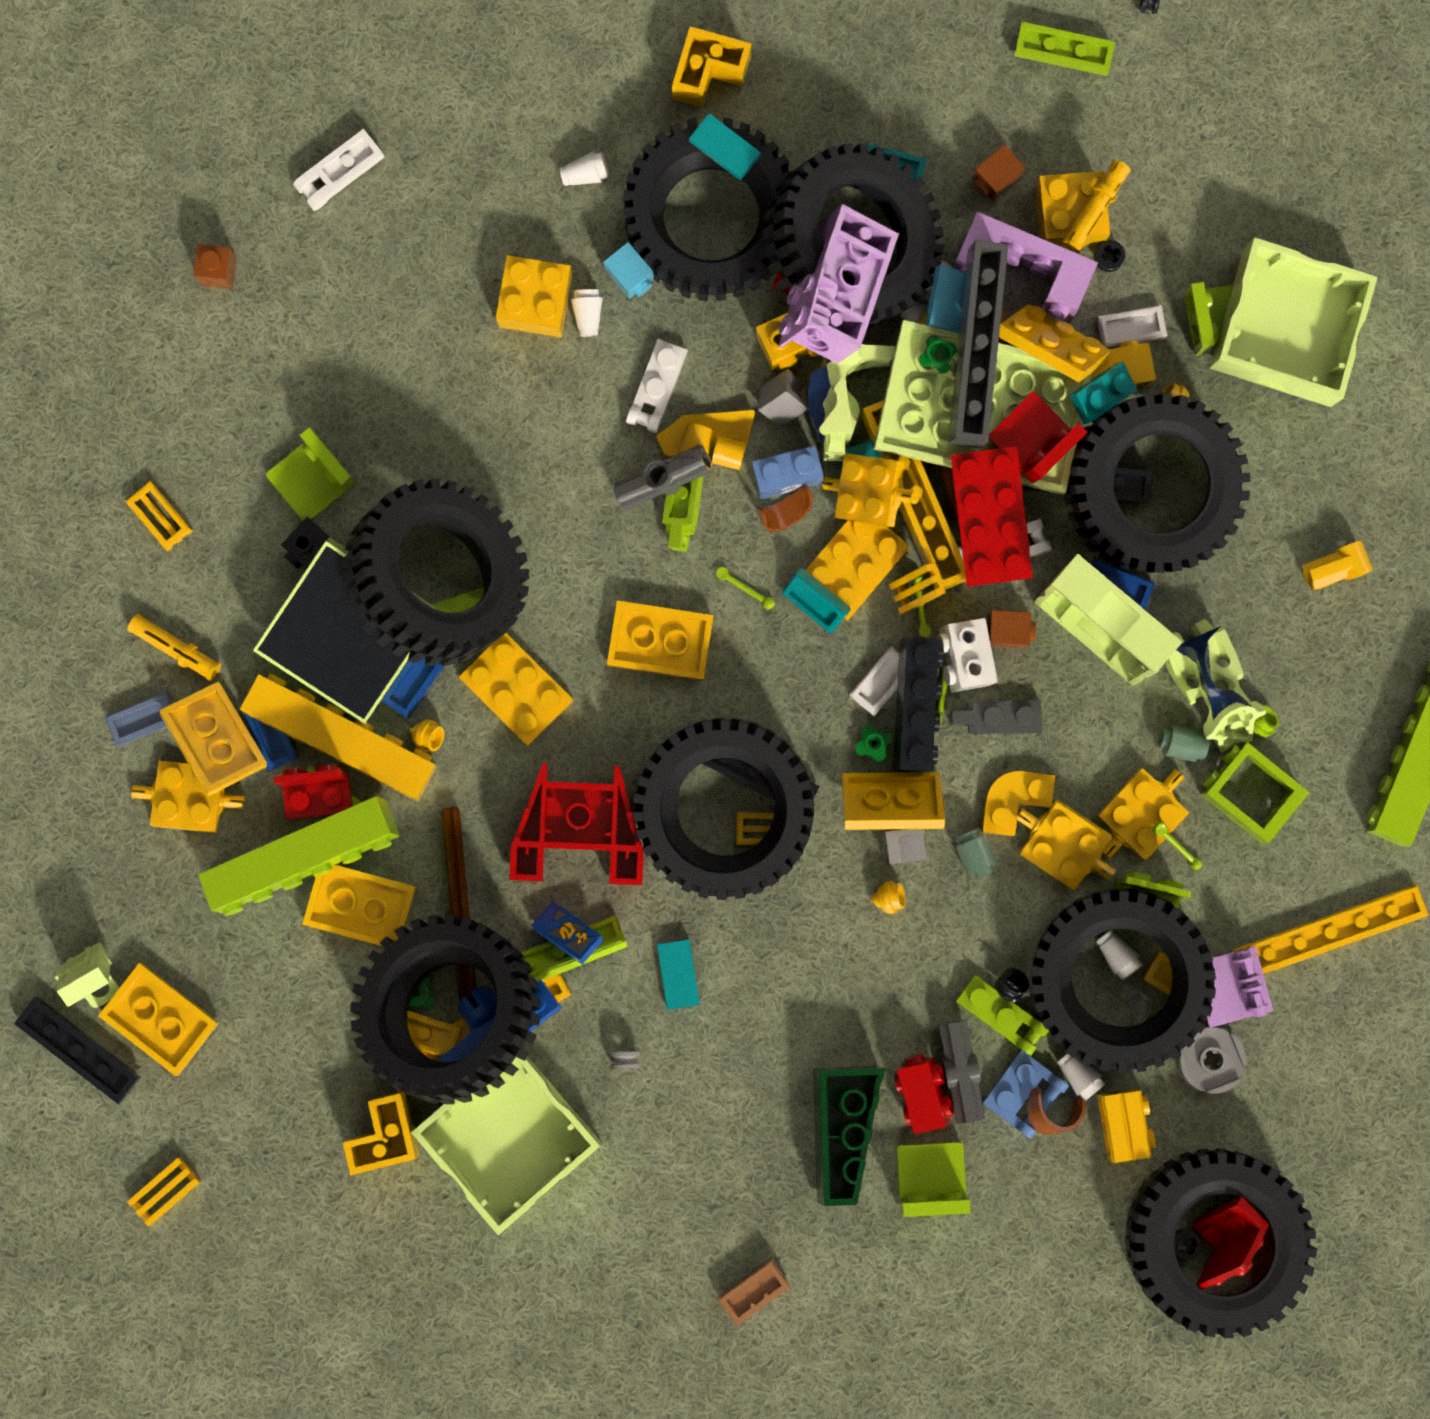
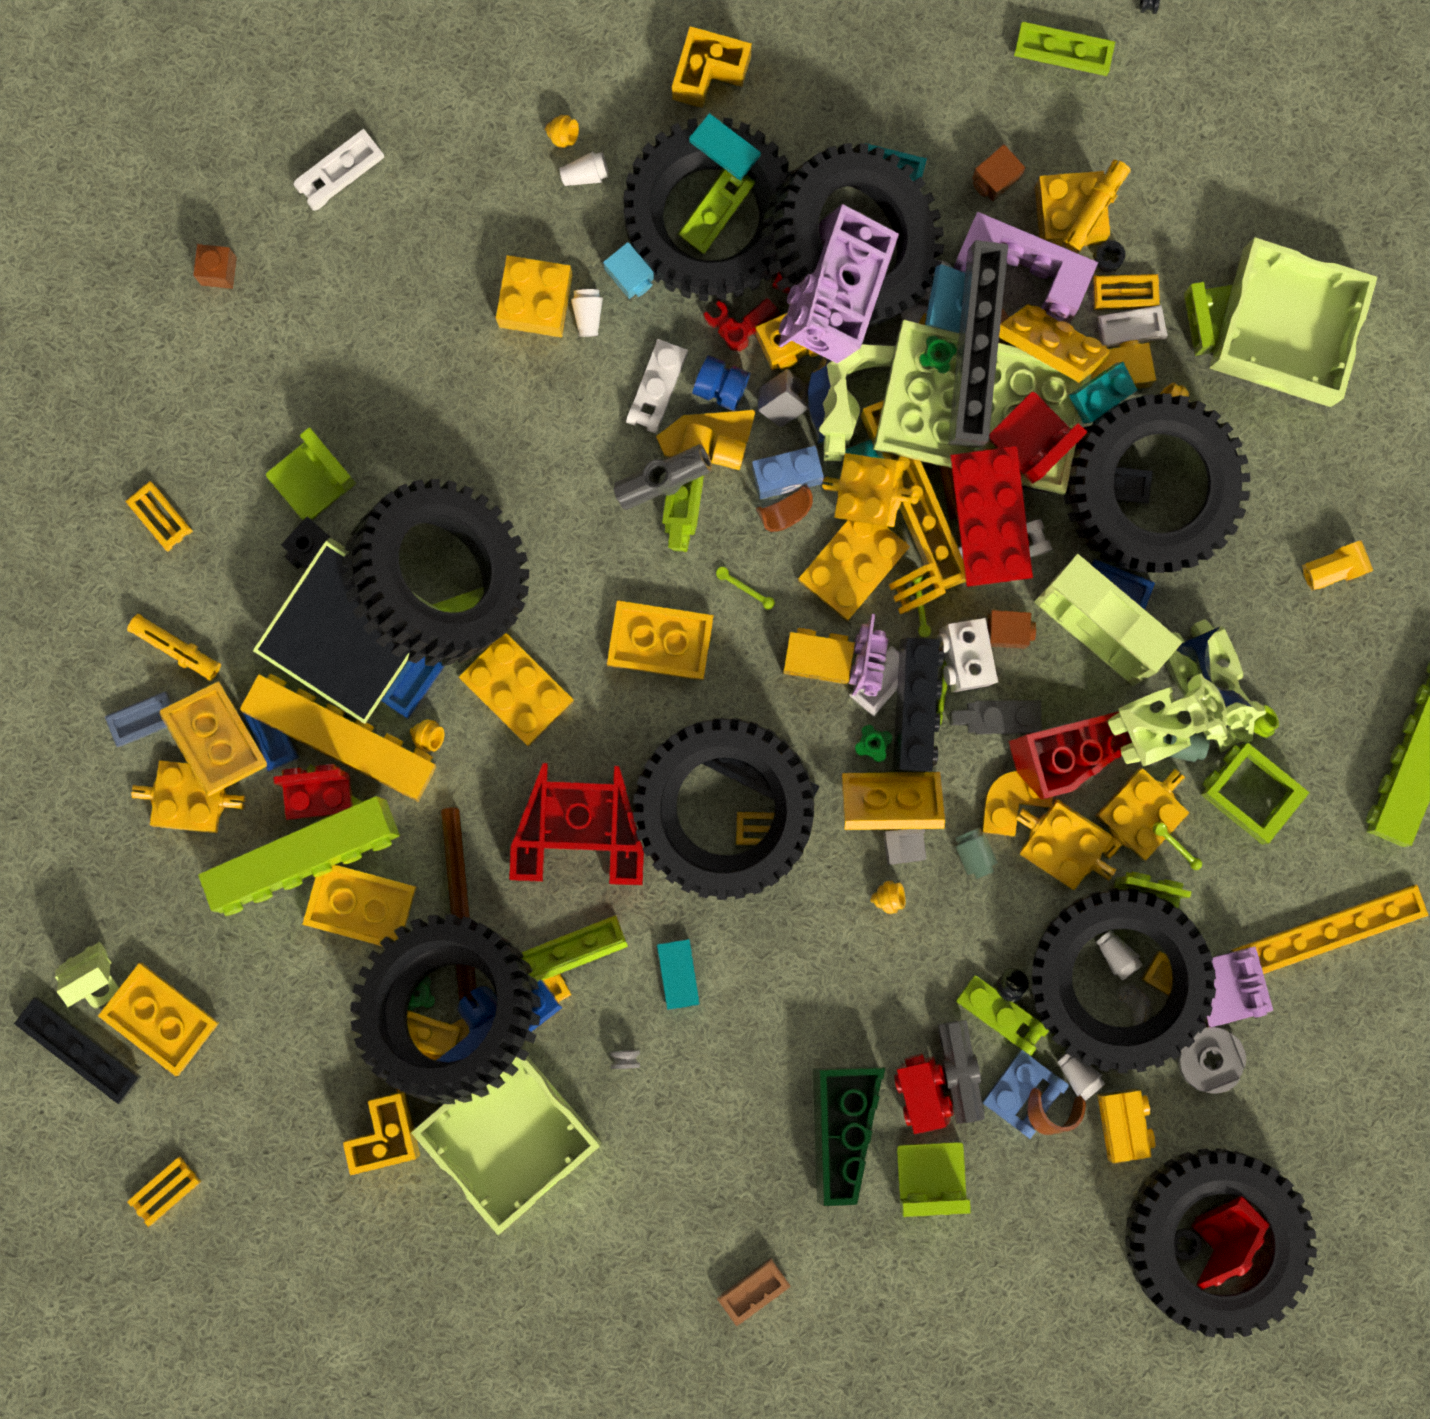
(563, 131): none -> yellow plate
(567, 932): tile -> none
(714, 211): none -> lime plate
(721, 383): none -> blue wheel
(737, 334): none -> red bar
(816, 600): teal tile -> none
(819, 656): none -> yellow brick
(871, 650): none -> lavender hinge
(1066, 755): none -> red wedge
(1100, 304): none -> yellow tile
(1149, 728): none -> yellowish green hips

